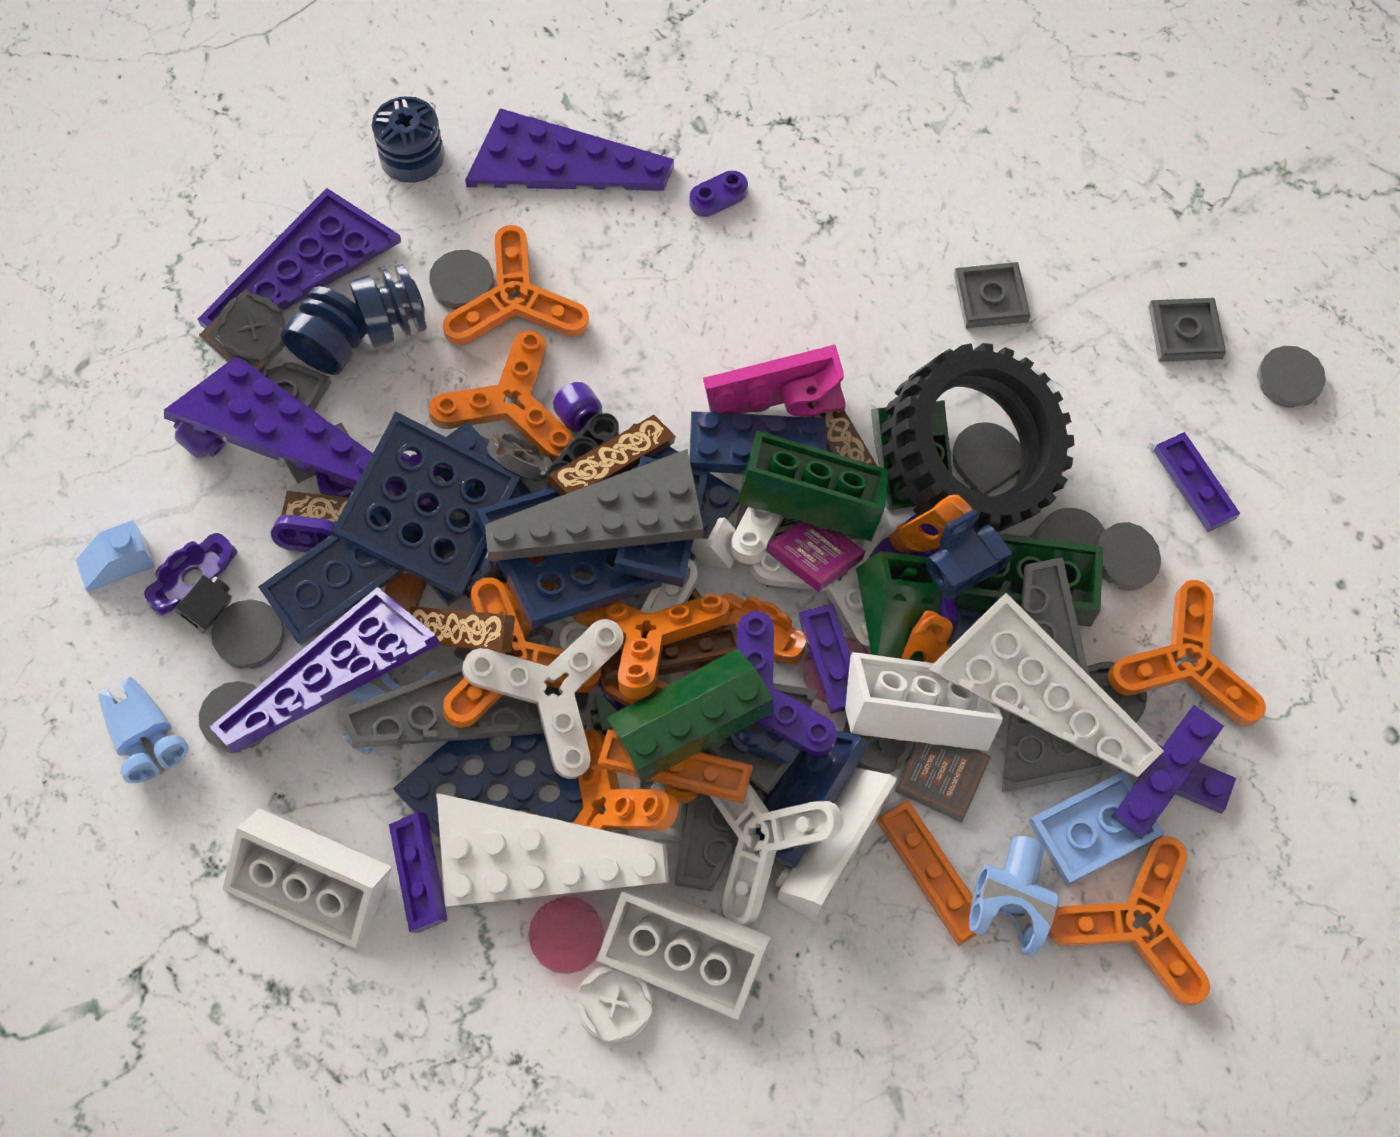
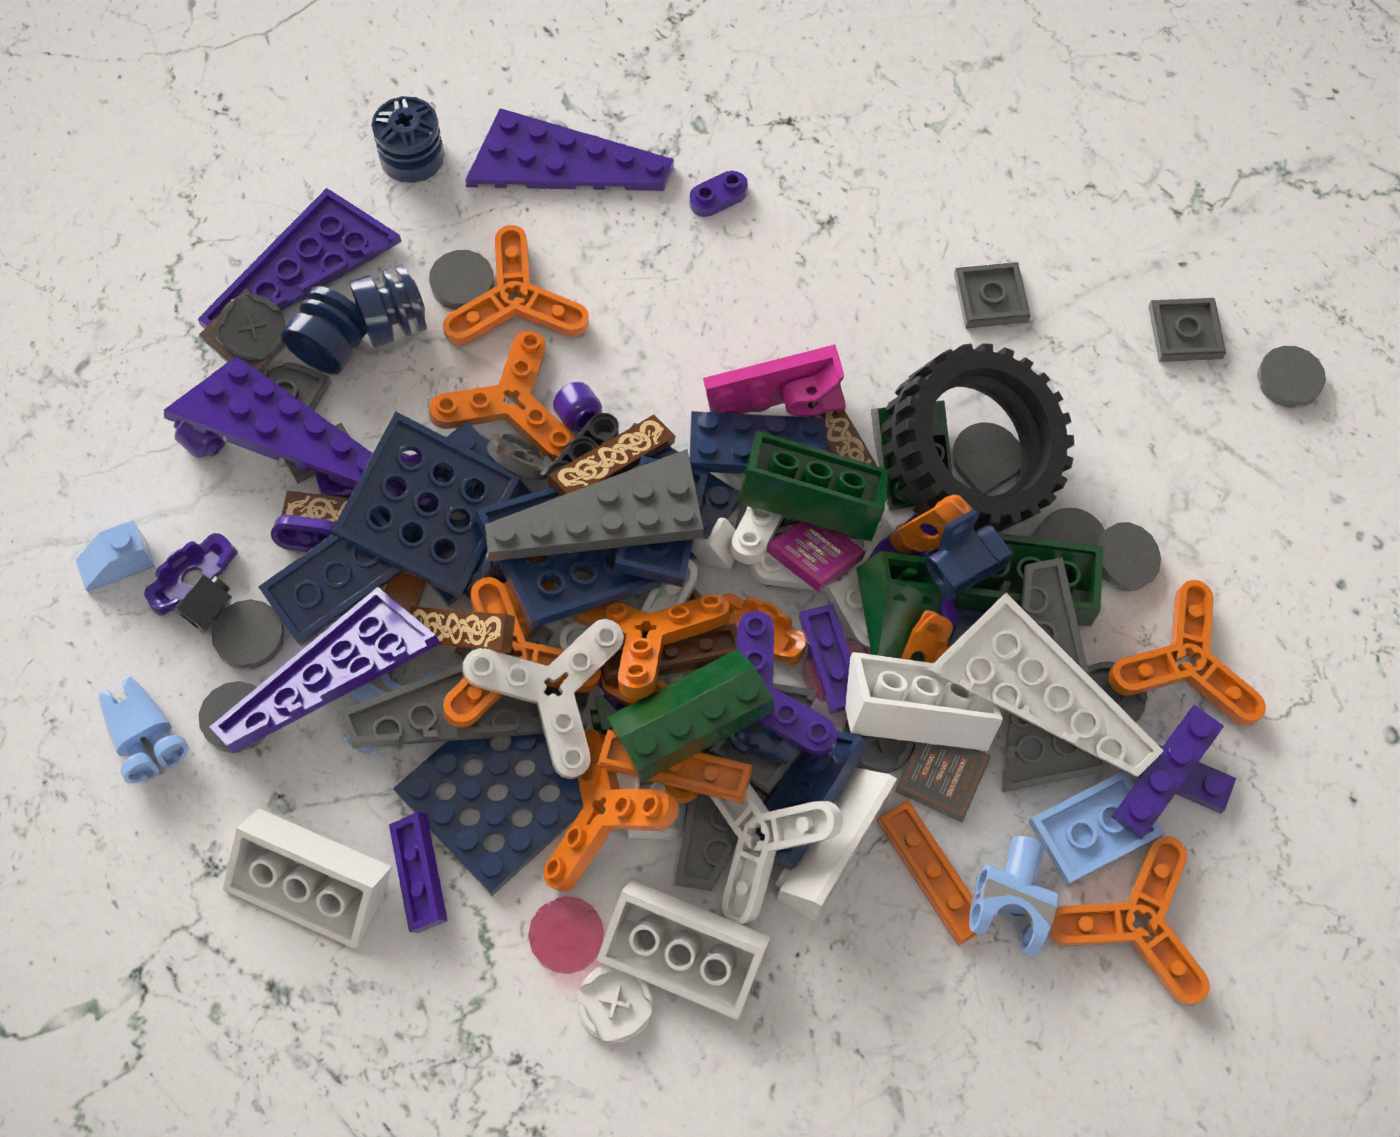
(519, 855): white wing -> none
(1196, 482): dark purple plate -> none

